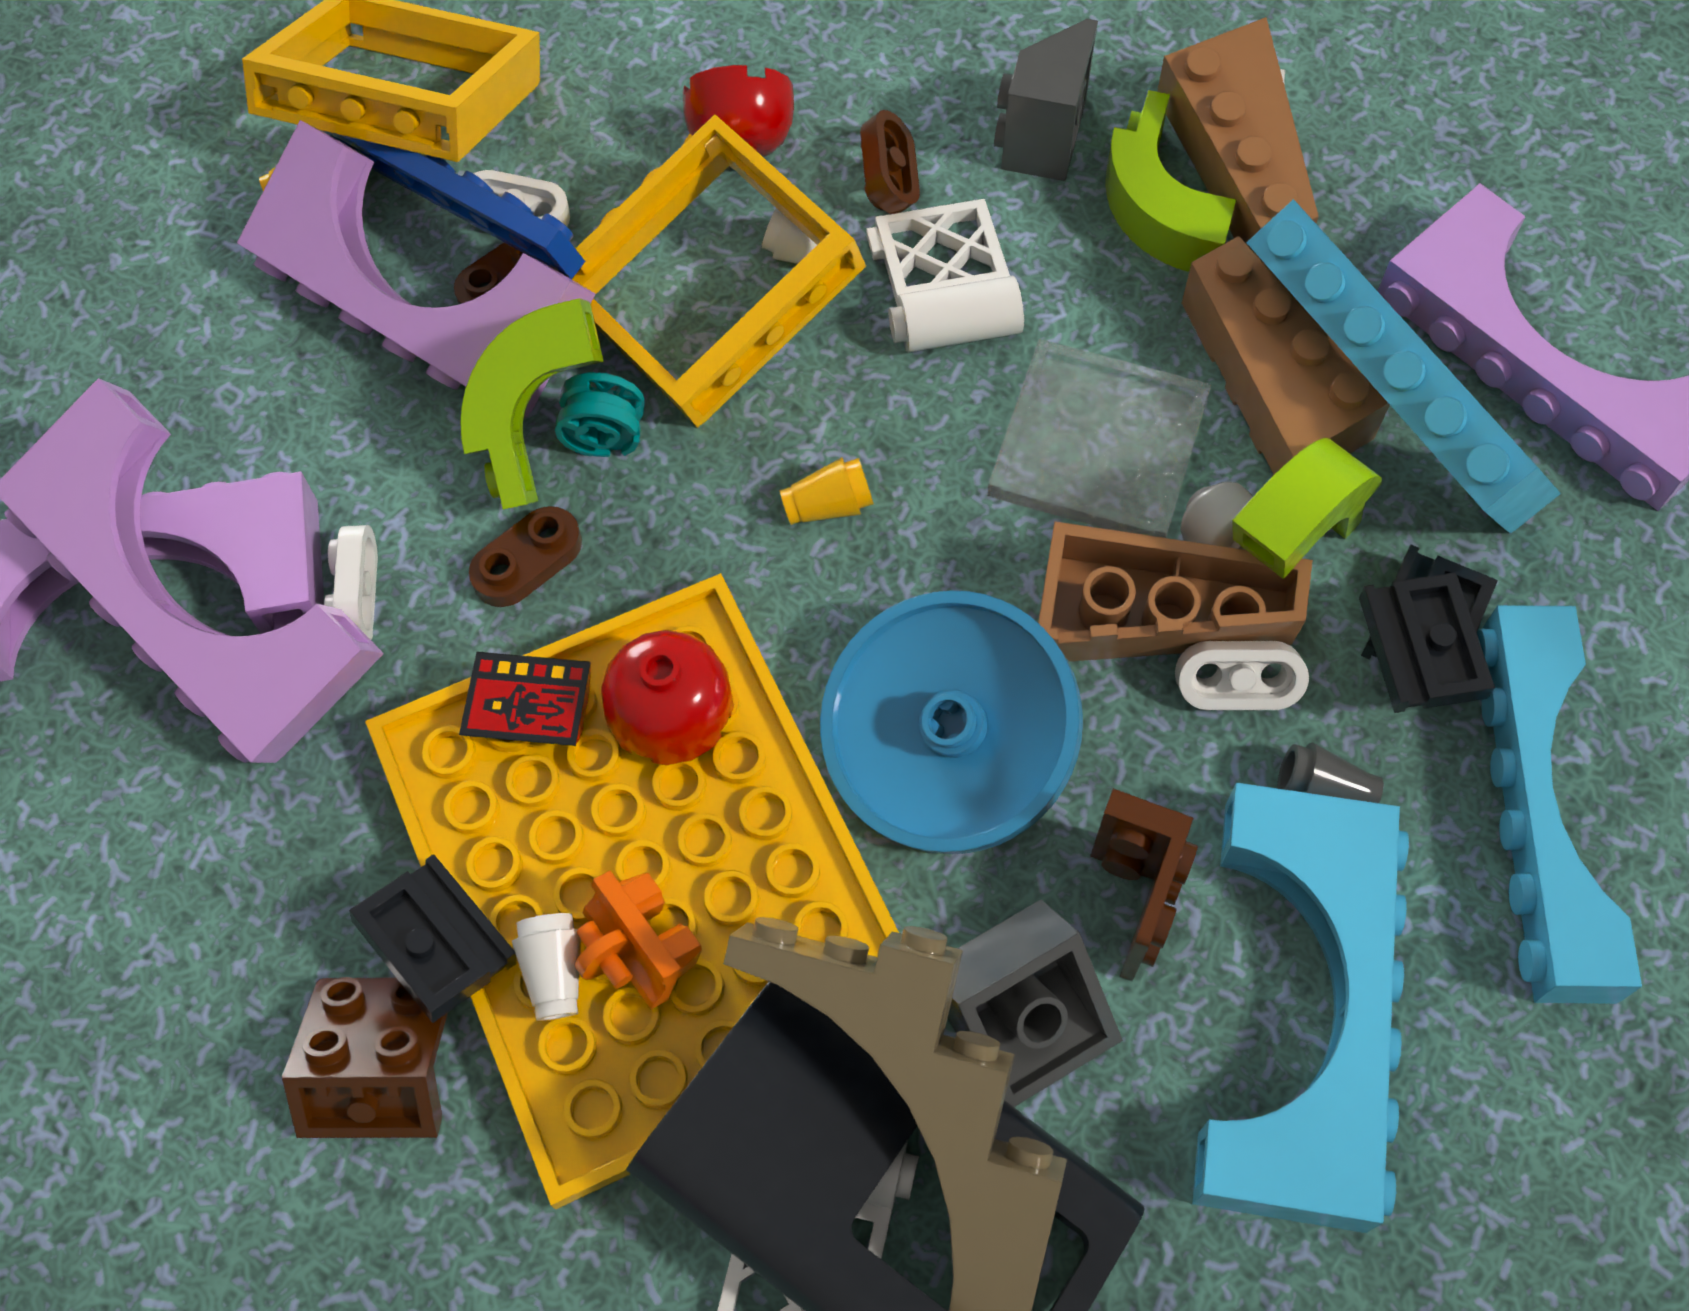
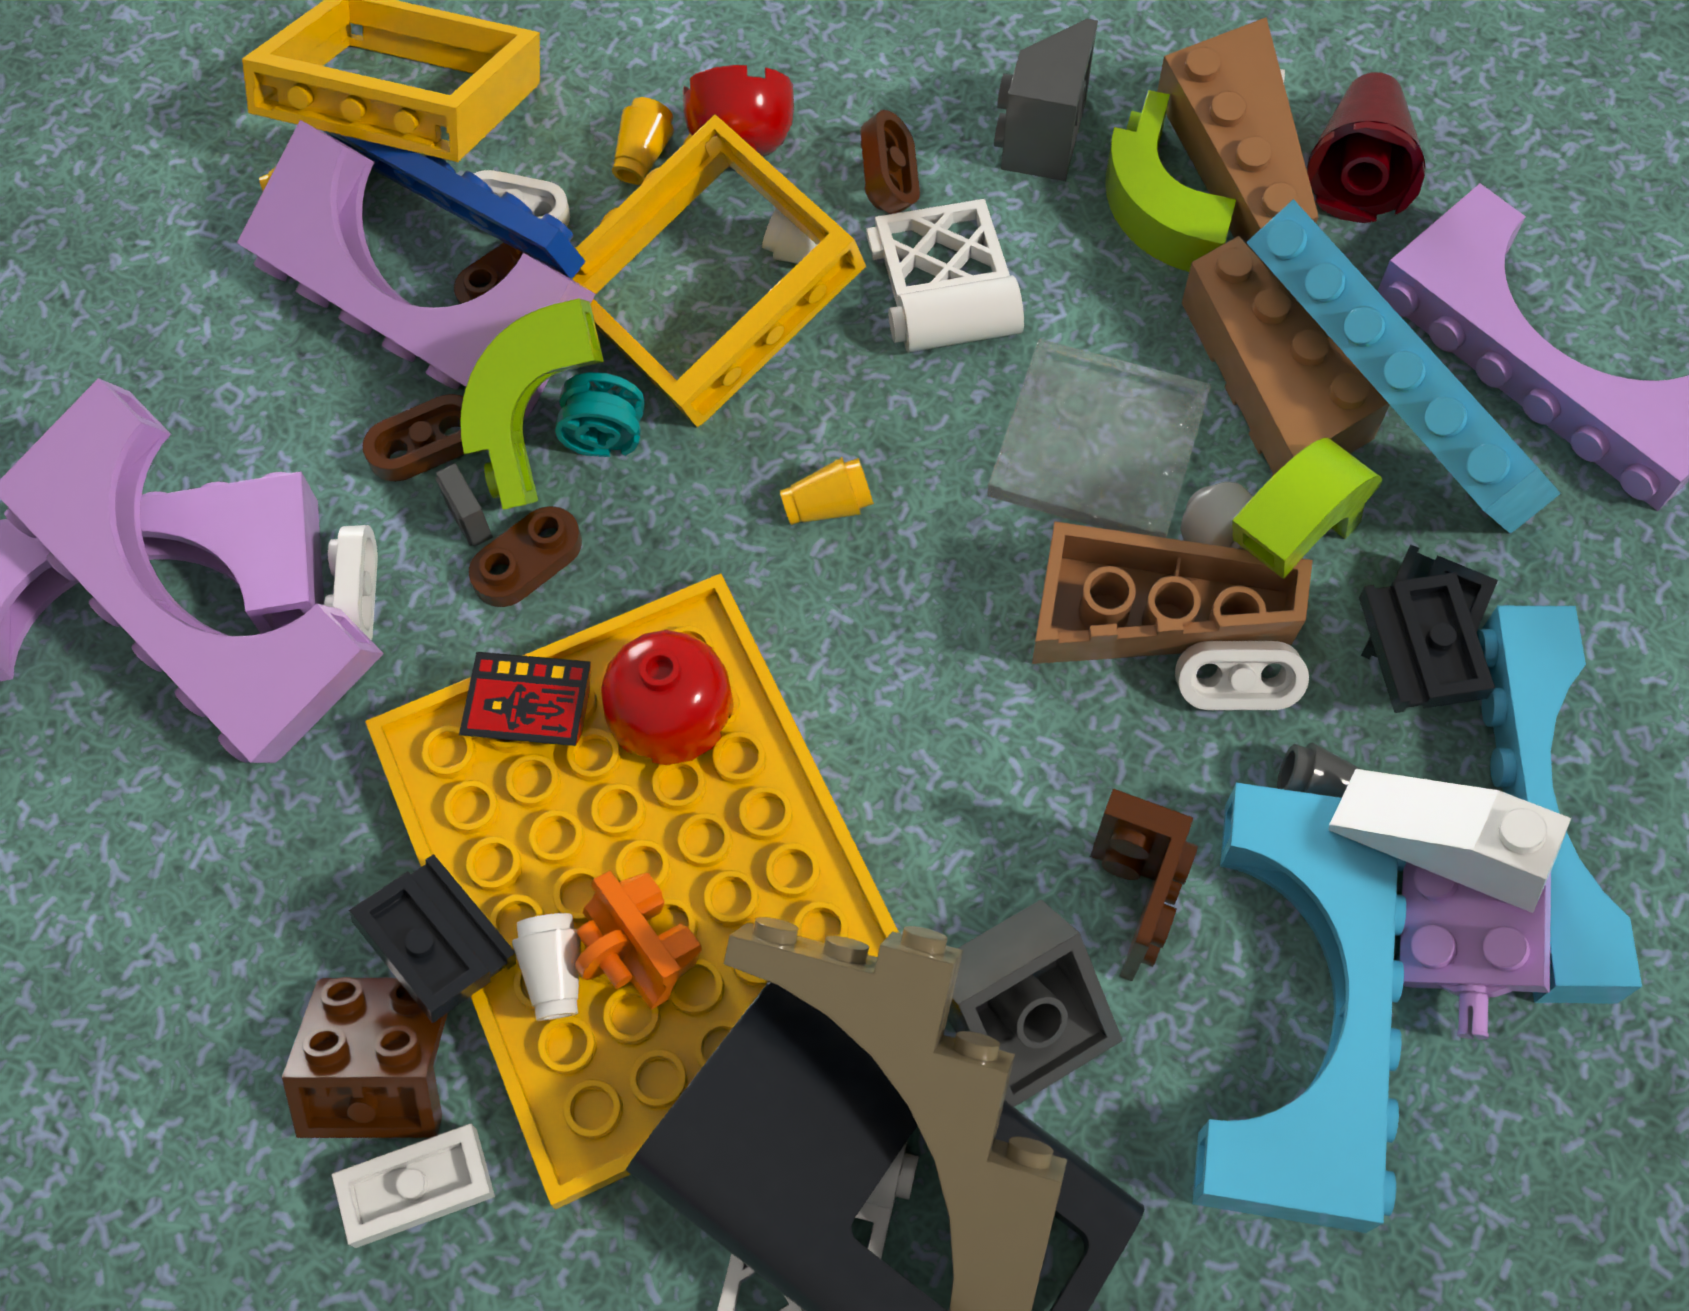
(412, 1185): none -> white plate
(420, 434): none -> reddish brown plate
(463, 505): none -> dark grey tile
(641, 139): none -> yellow cone
(951, 722): dark azure dish -> none
(1368, 153): none -> dark red cone
(1455, 832): none -> white slope
(1472, 945): none -> lavender plate

